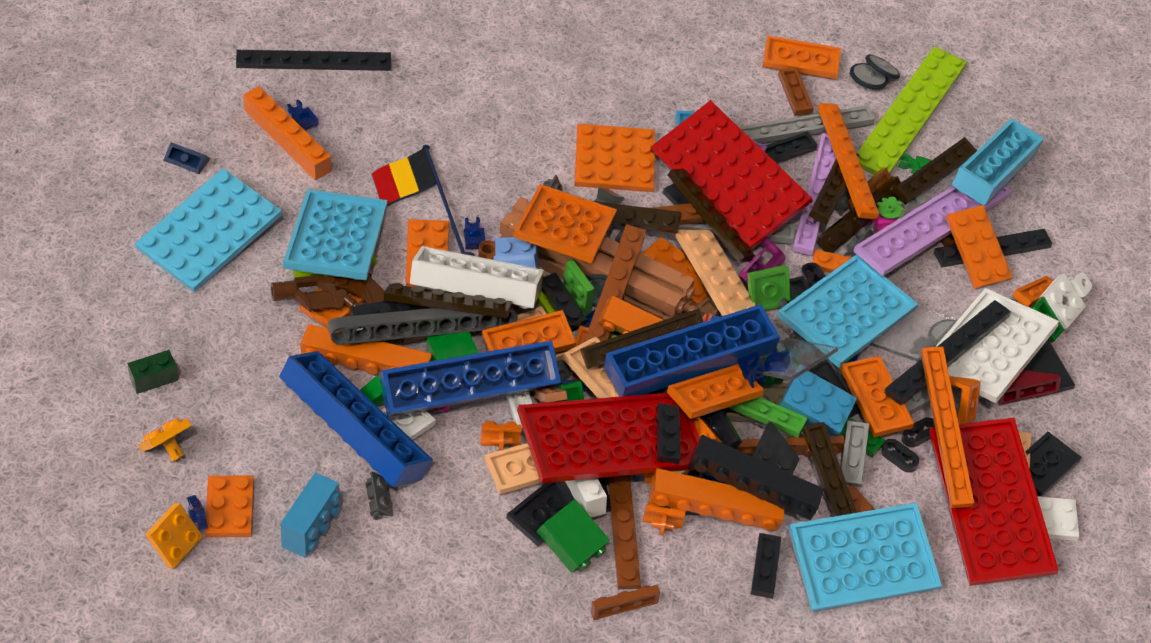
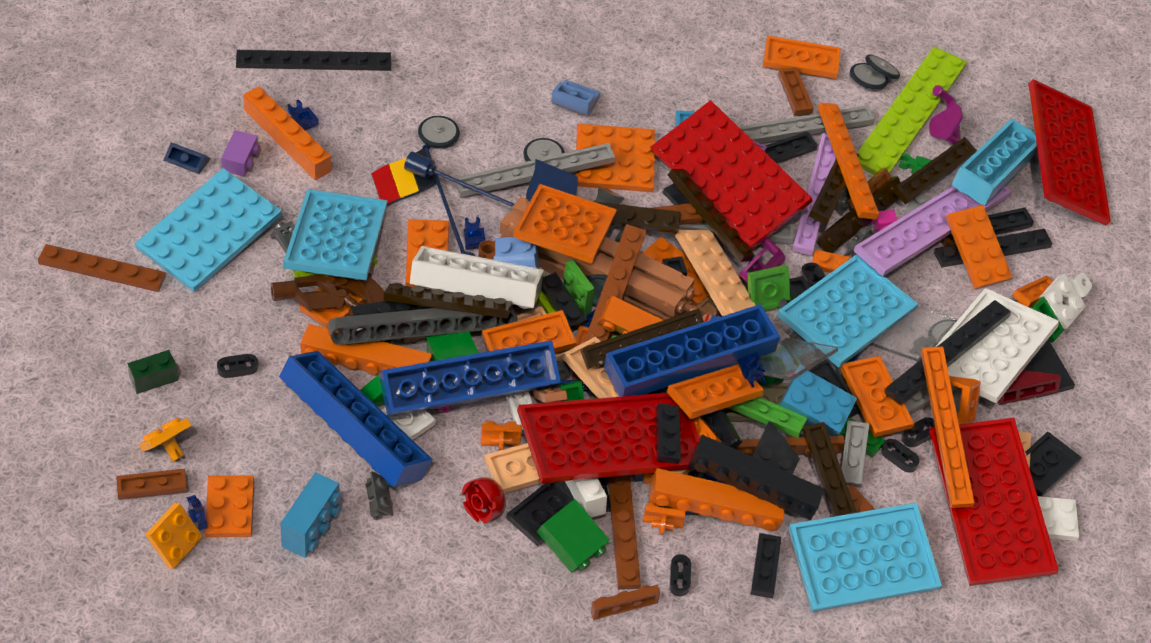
(102, 268): none -> dark orange plate
(151, 484): none -> dark orange plate
(237, 365): none -> black beam
(240, 153): none -> medium lavender brick
(283, 234): none -> dark grey bracket
(438, 131): none -> light grey wheel
(483, 494): none -> red cylinder
(524, 171): none -> light grey plate
(542, 148): none -> light grey wheel
(543, 174): none -> dark blue flag
(575, 97): none -> medium blue brick
(676, 263): none -> black plate
(685, 575): none -> black beam
(777, 360): clear blue plate -> none
(890, 208): bright green piece -> none
(946, 123): none -> magenta piece
(1011, 220): none -> black plate
(1068, 152): none -> red plate

